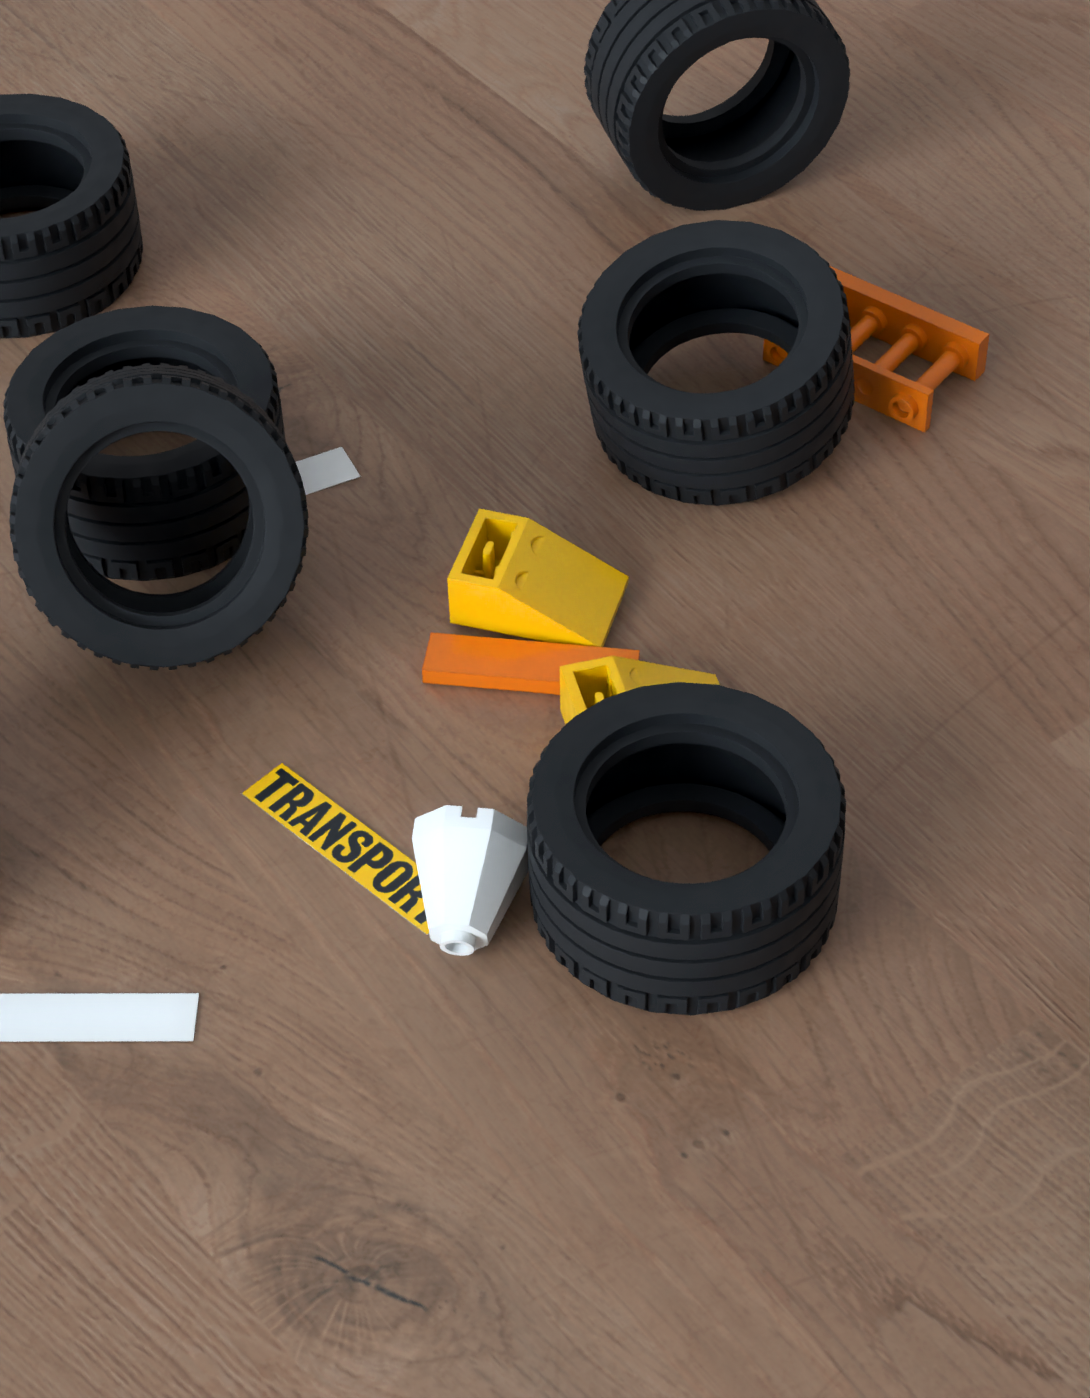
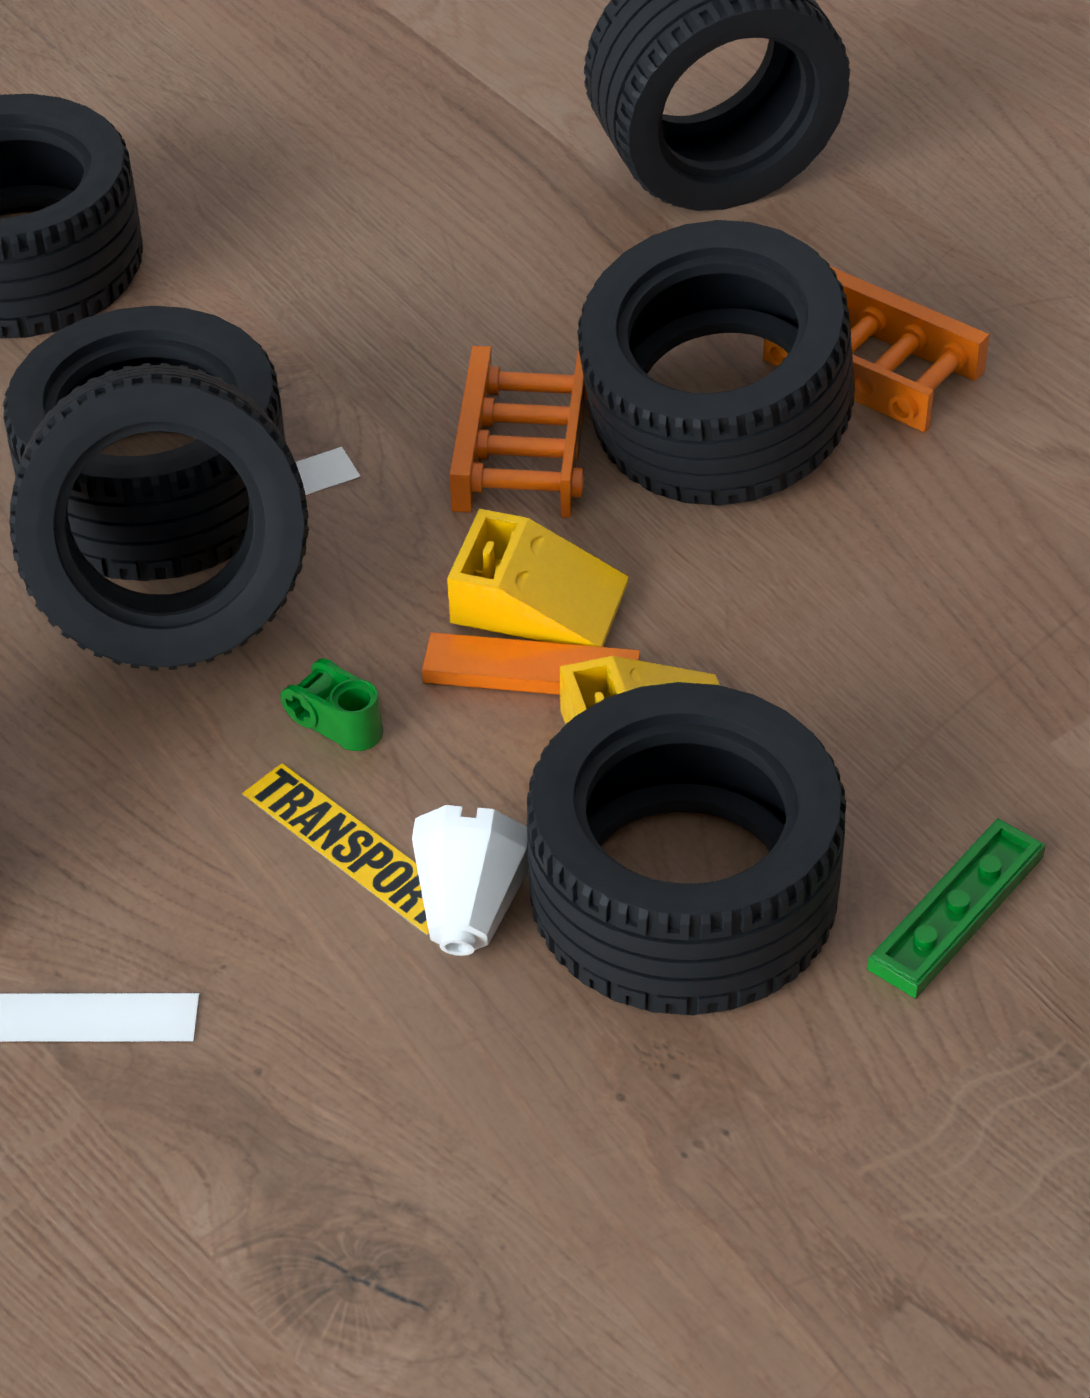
(336, 706): none -> green piece
(476, 443): none -> orange fence
(955, 908): none -> green tile

